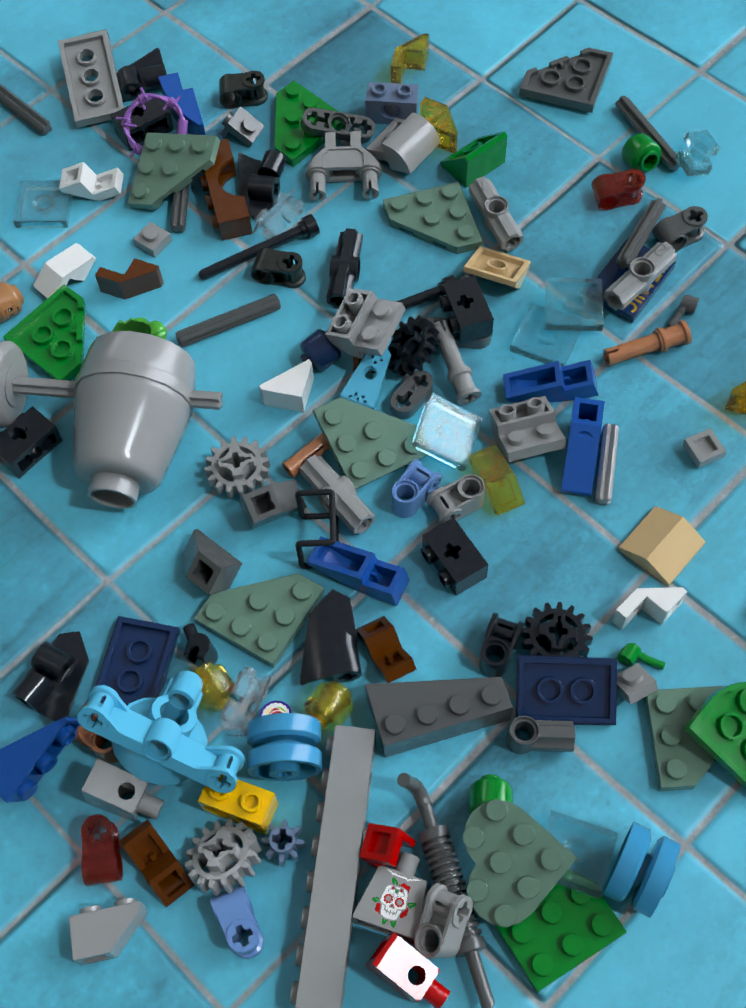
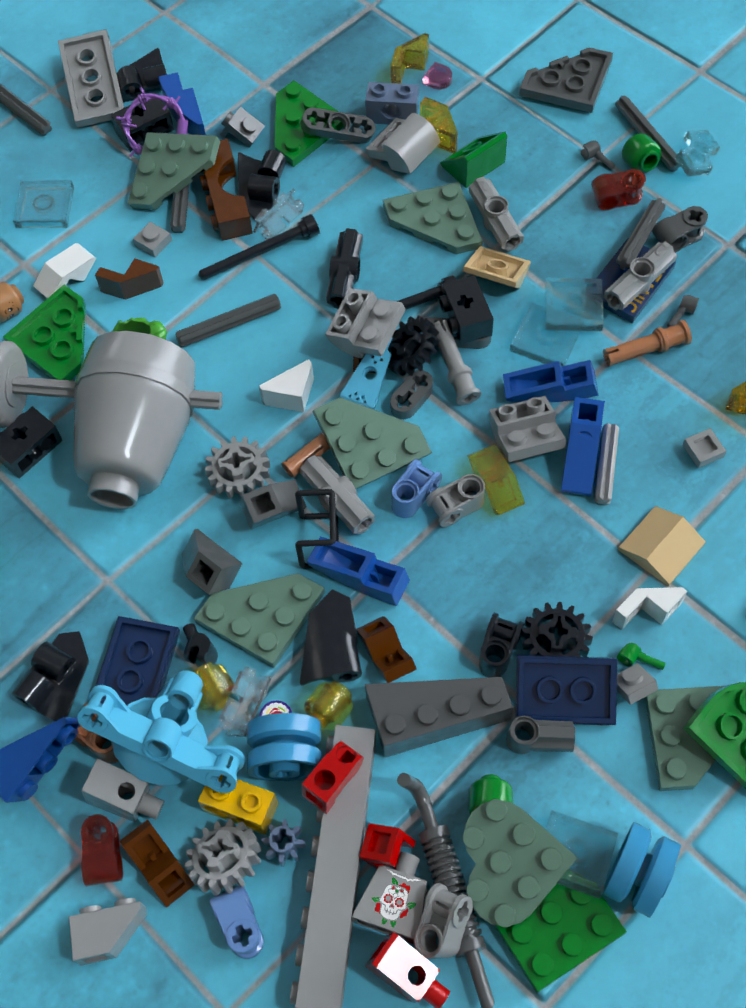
(83, 182): white slope -> none
(240, 90): pearl dark grey piece -> none
(275, 267): pearl dark grey piece -> none
(319, 350): dark blue head -> none
(331, 776): none -> red leg
(343, 165): light grey connector -> none
(438, 76): none -> clear pink tile
(446, 432): clear light blue tile -> none
(452, 541): black brick -> none
(593, 149): none -> dark grey hand

